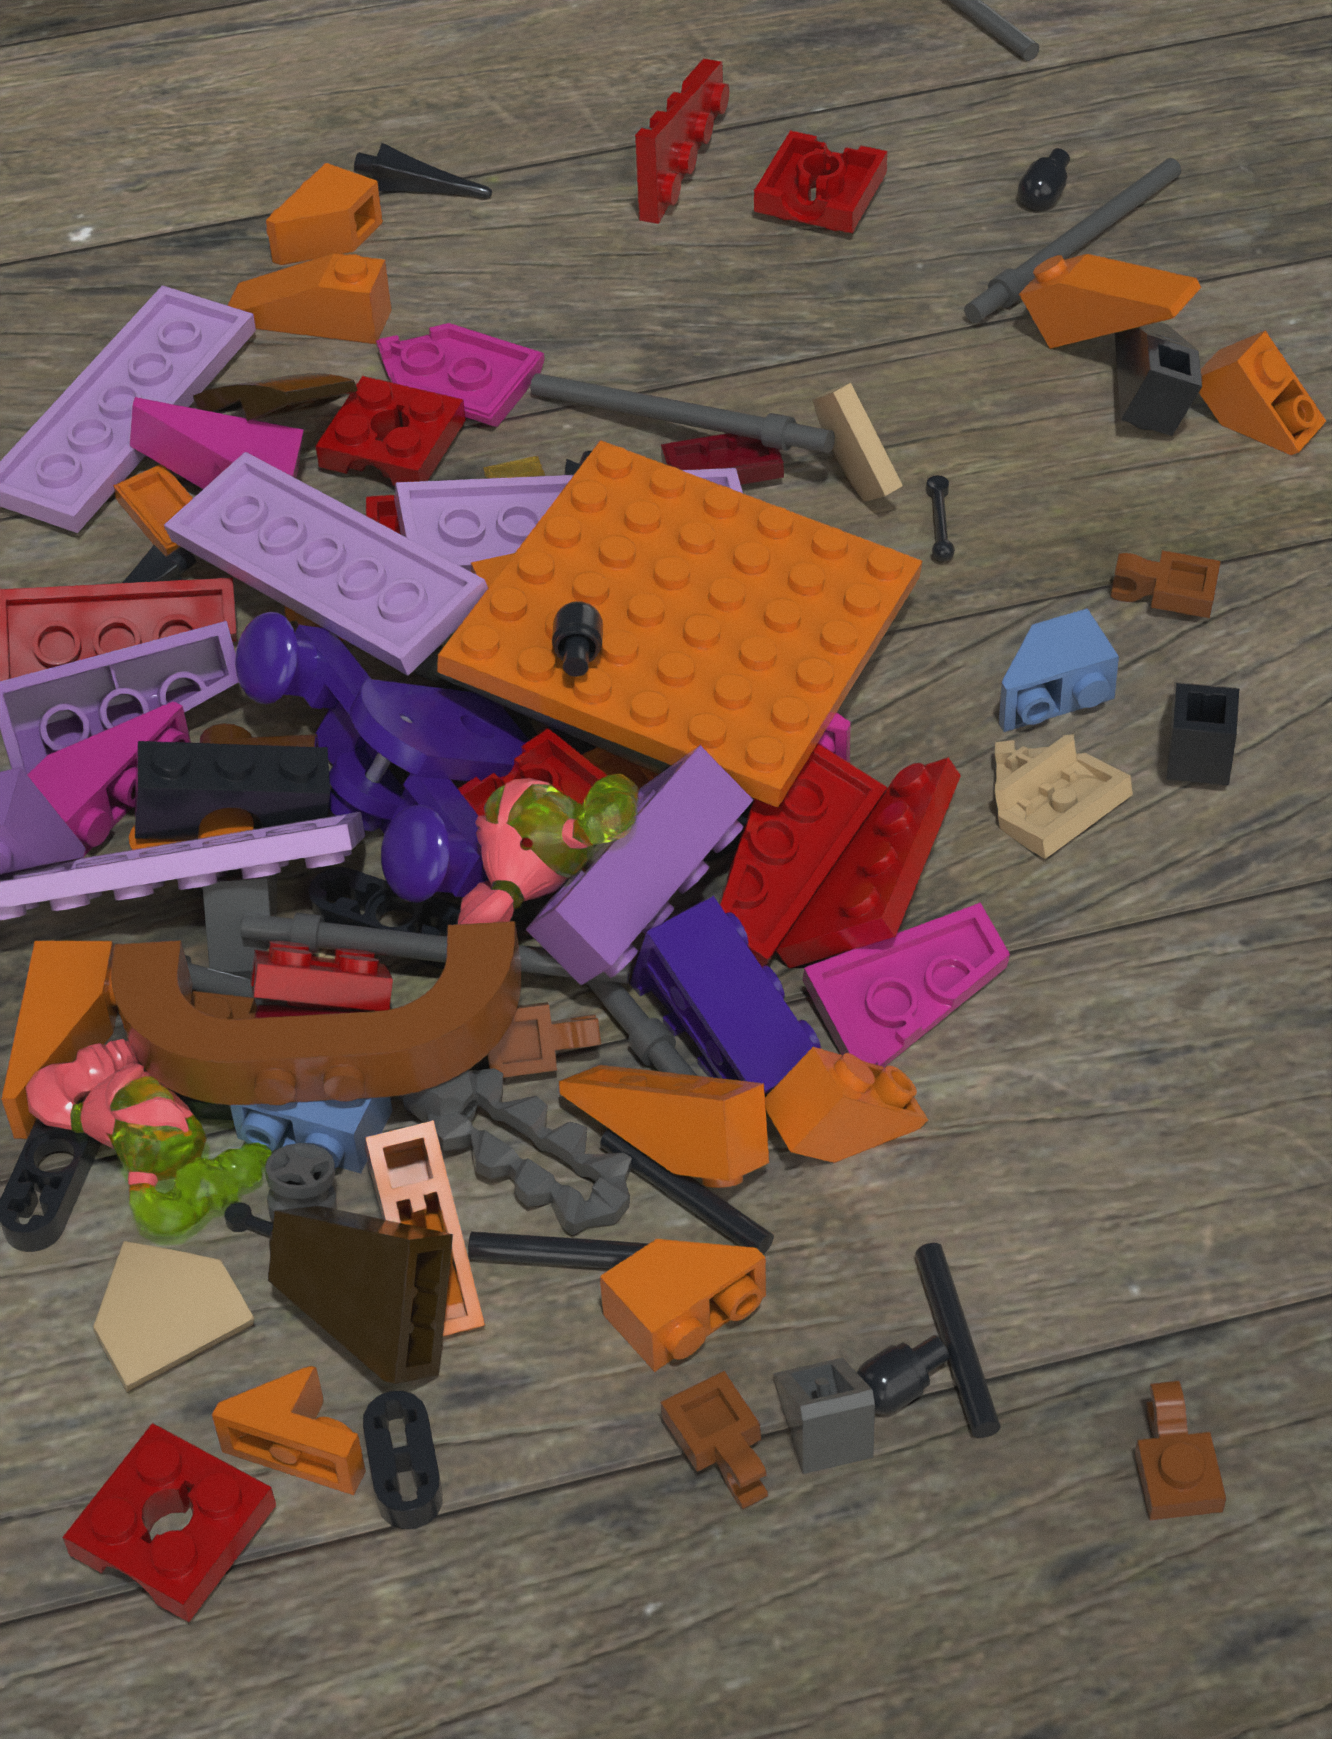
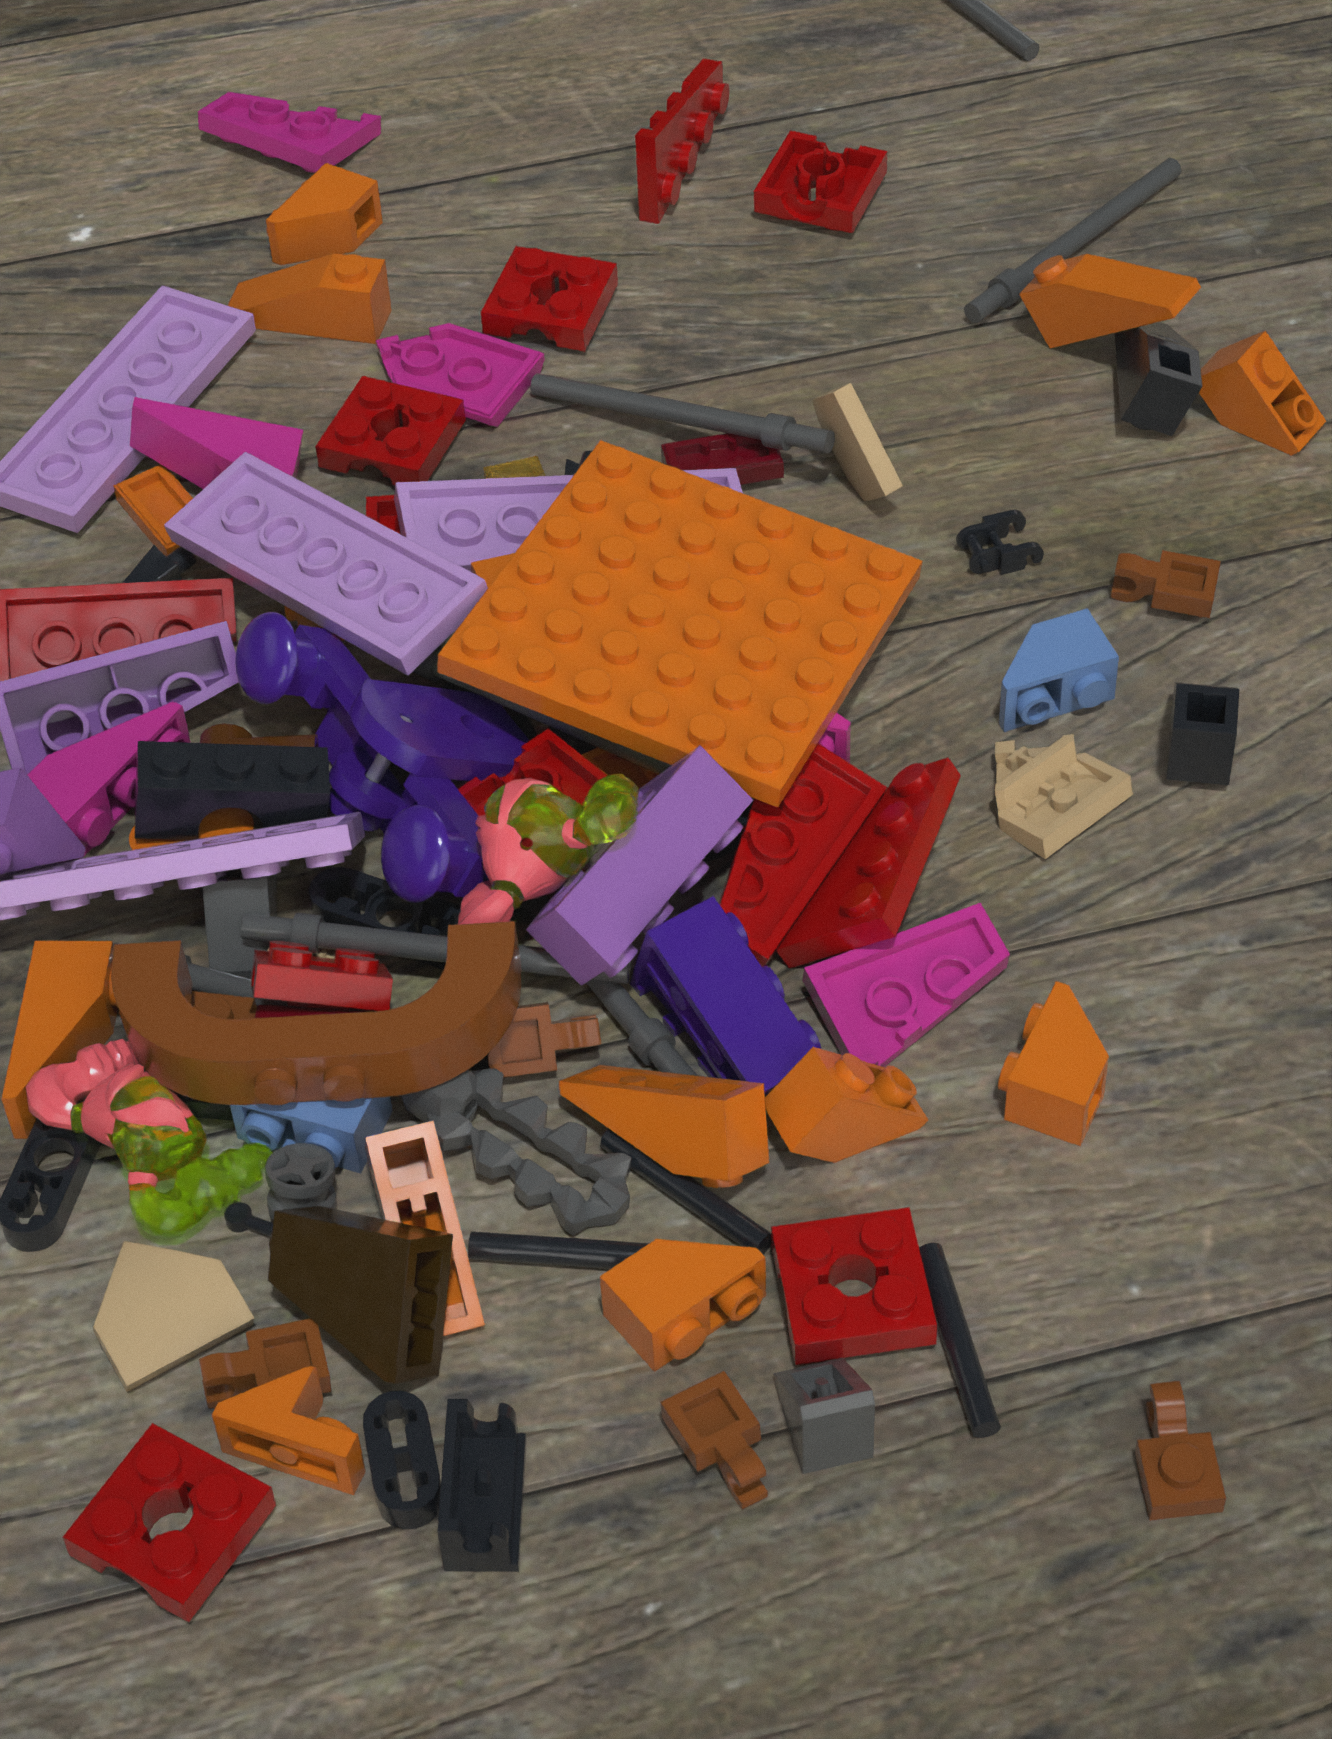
(269, 1356): none -> dark orange plate
(276, 395): dark brown slope -> none
(292, 136): none -> dark pink wing
(404, 173): black piece -> none
(481, 1490): none -> black hinge
(530, 282): none -> red brick
(577, 636): black cylinder -> none
(859, 1247): none -> red brick
(901, 1372): black cylinder -> none
(938, 488): black hinge -> none
(1002, 557): none -> black piece
(1044, 181): black cylinder -> none
(1059, 1072): none -> orange slope

